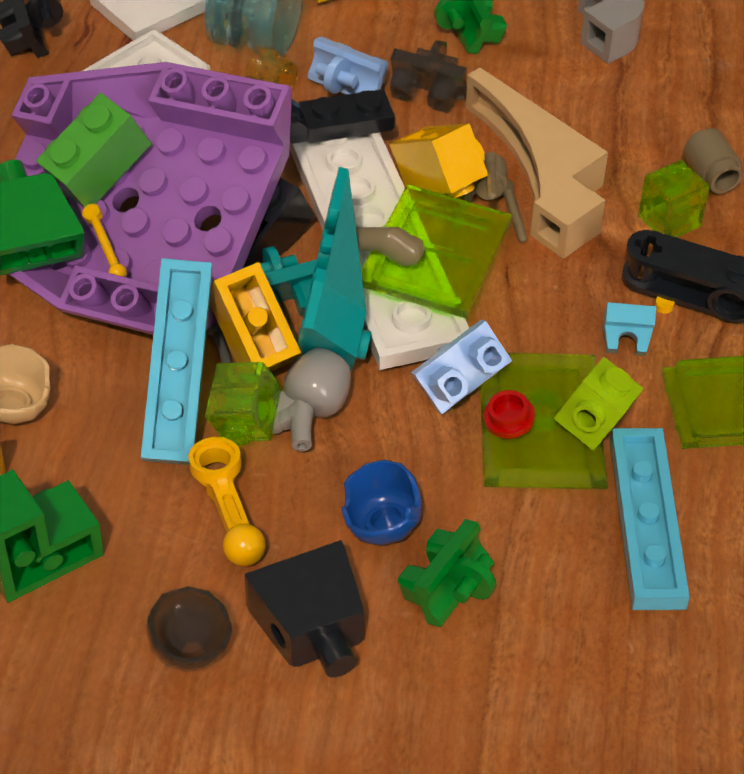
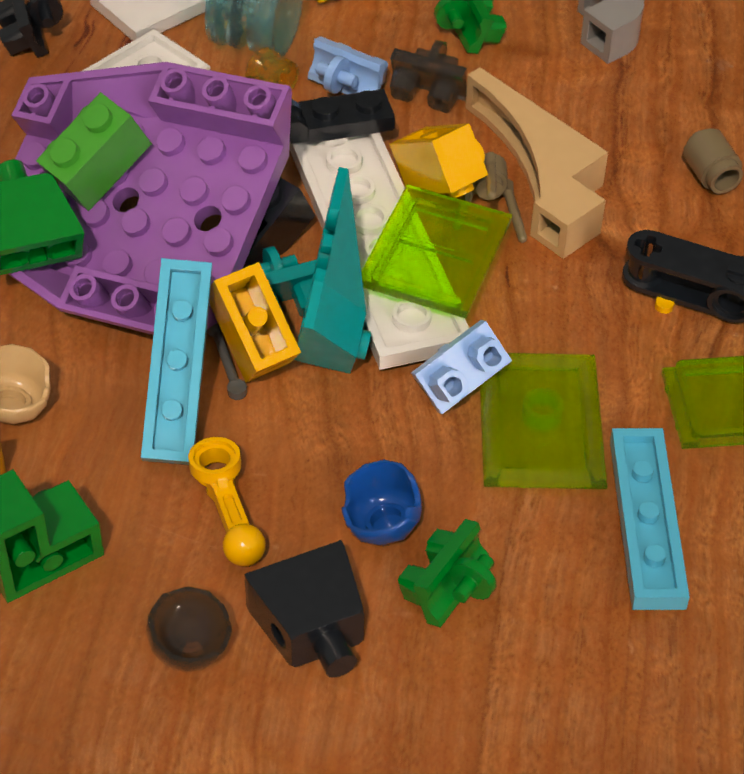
(93, 215): yellow hinge -> none
(243, 402): clear neon green brick -> none
(312, 387): light grey piece -> none
(392, 243): dark tan arm -> none
(509, 414): red plate -> none
(604, 395): lime brick -> none
(631, 321): medium azure tile -> none
(673, 199): clear neon green brick -> none

